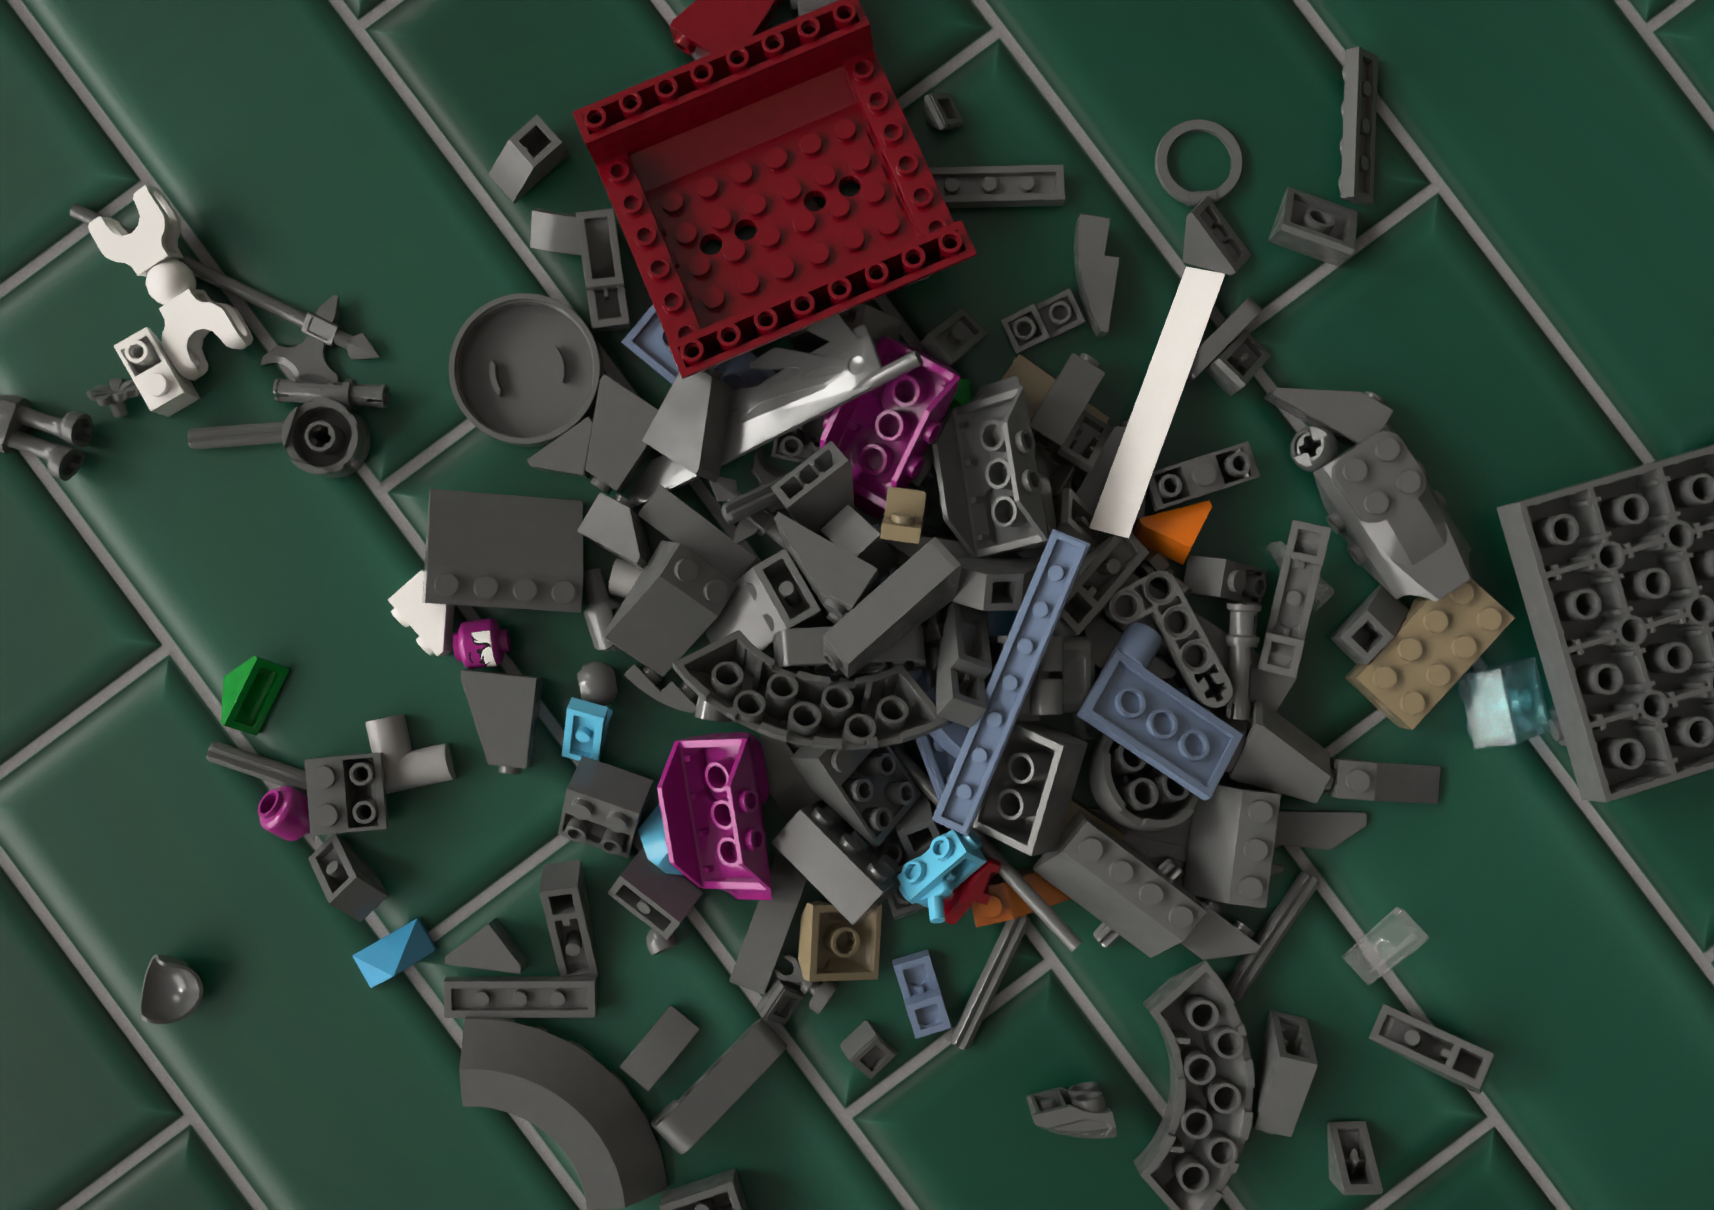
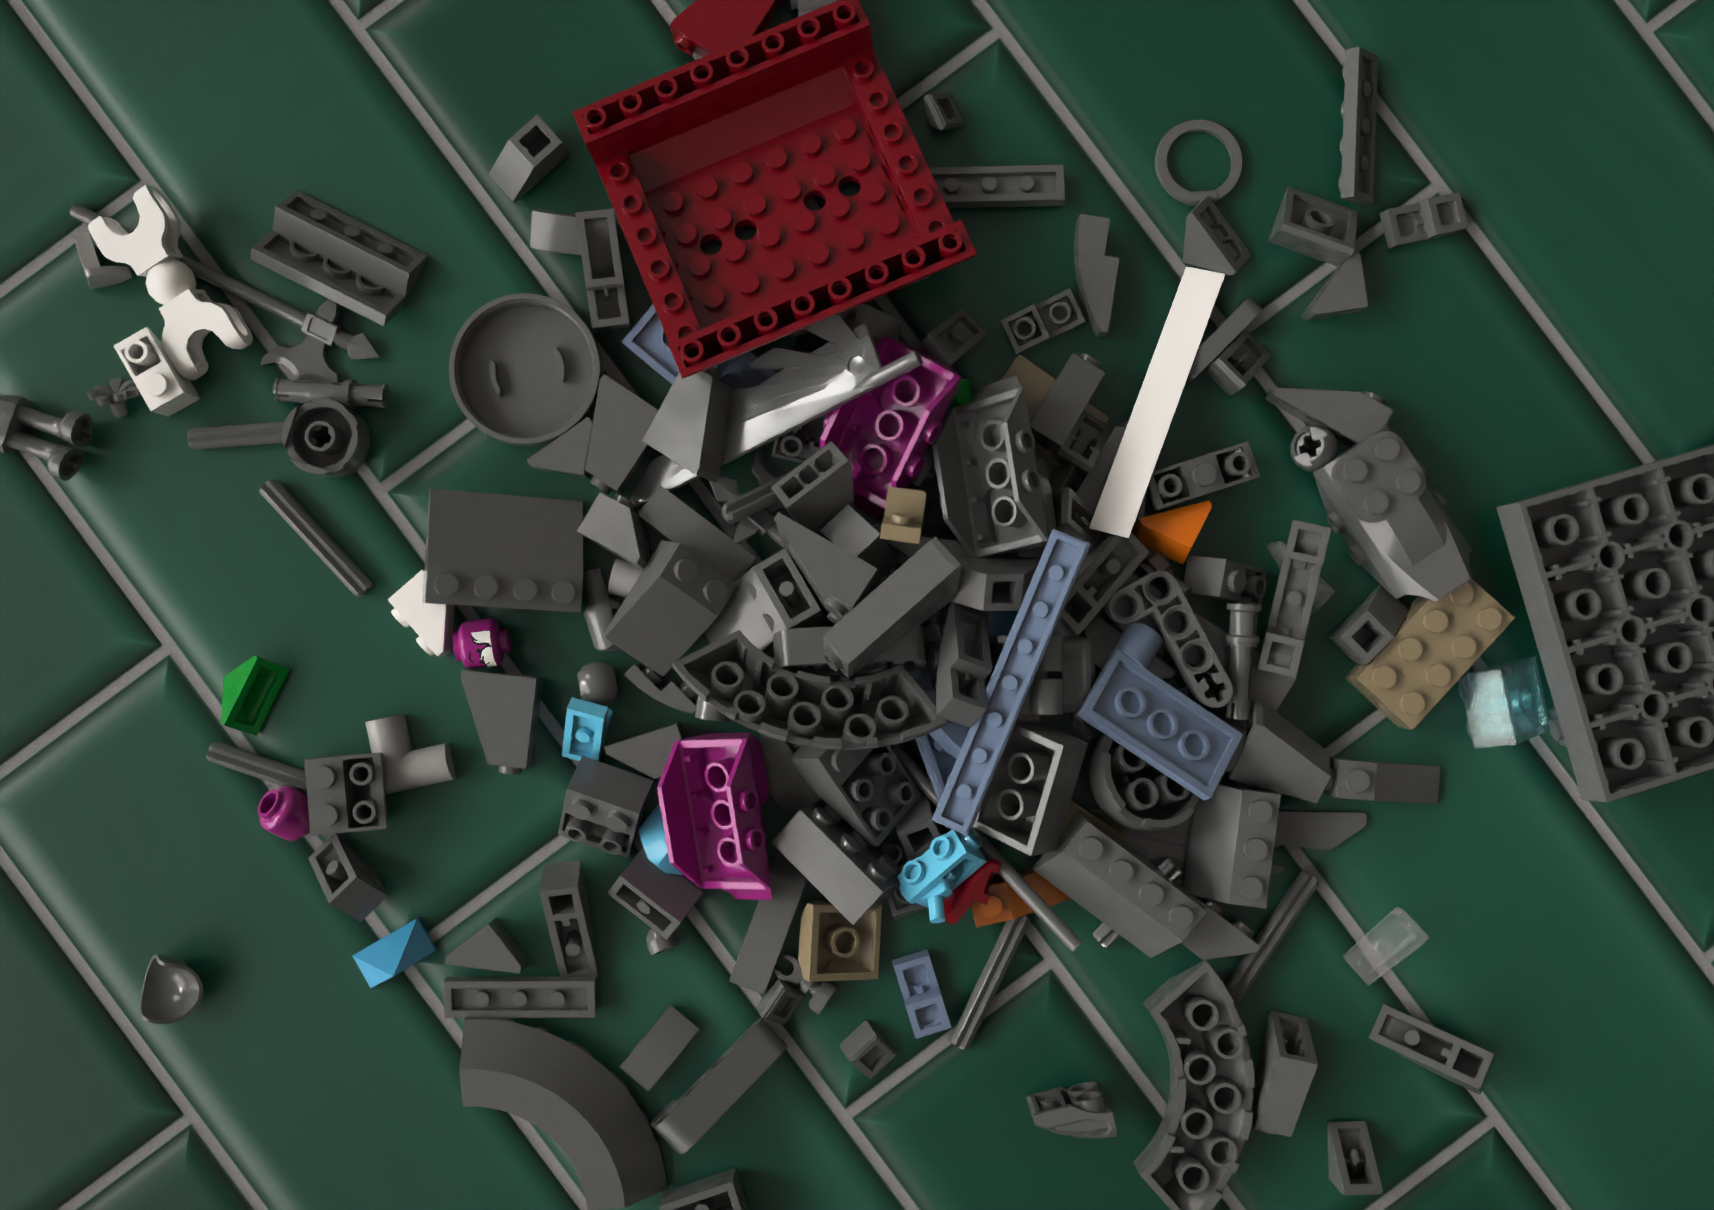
(98, 276): none -> light grey tile
(316, 537): none -> dark grey axle
(339, 257): none -> dark grey slope
(647, 751): none -> dark grey slope
(1342, 293): none -> dark grey slope
(1424, 220): none -> dark grey slope

